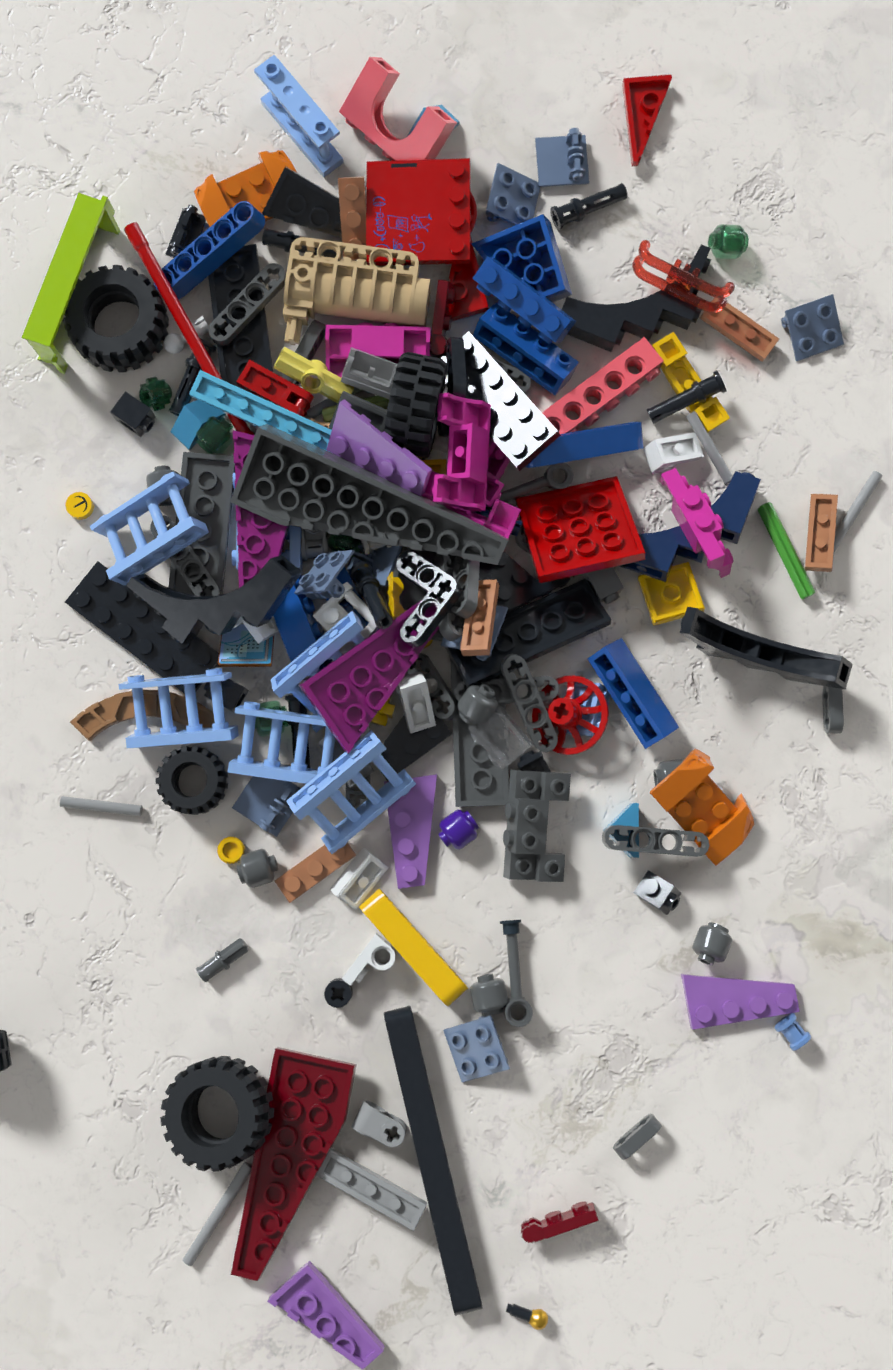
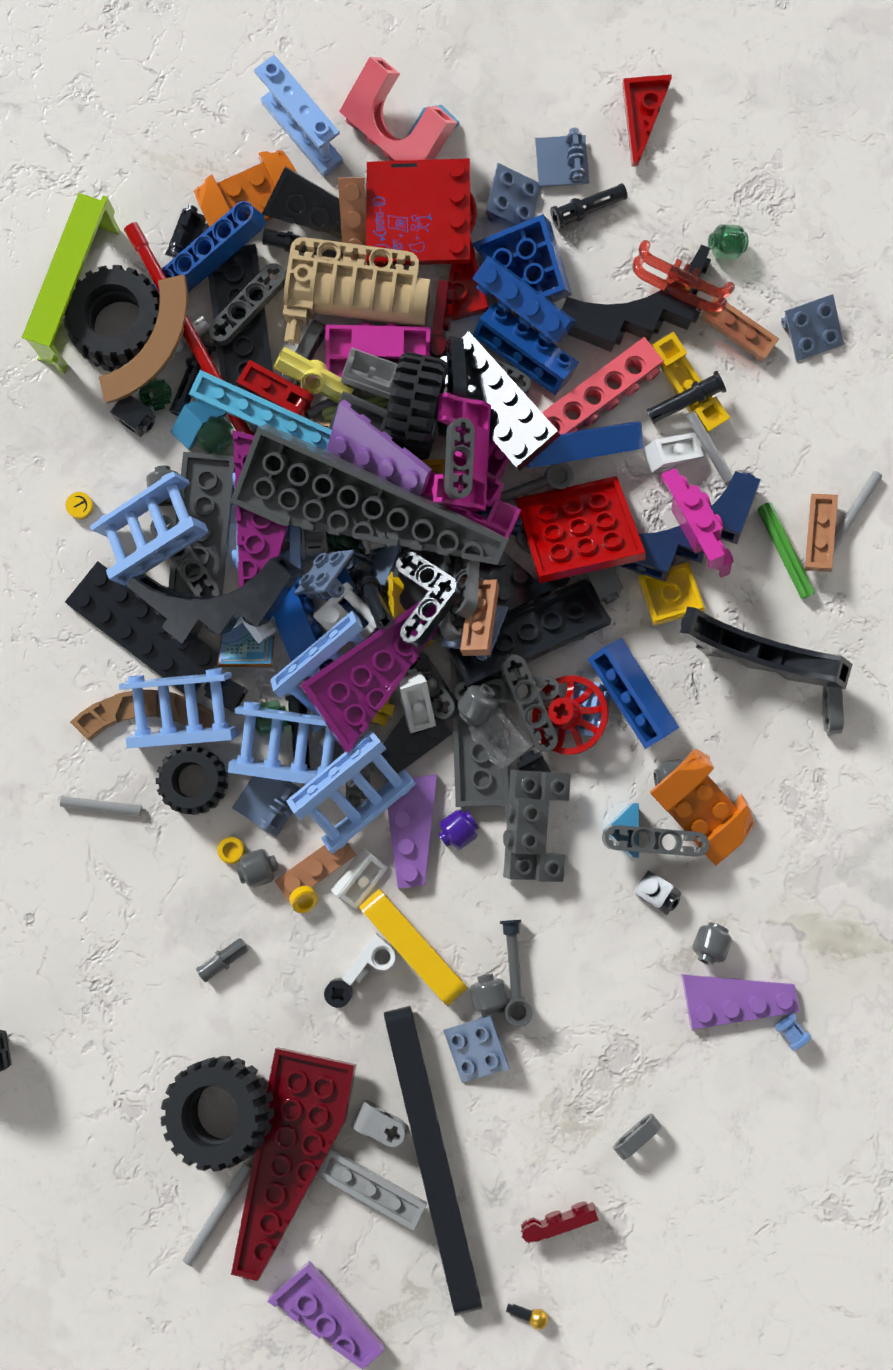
(159, 347): none -> medium nougat tile
(303, 899): none -> yellow tile
(452, 438): none -> dark grey beam

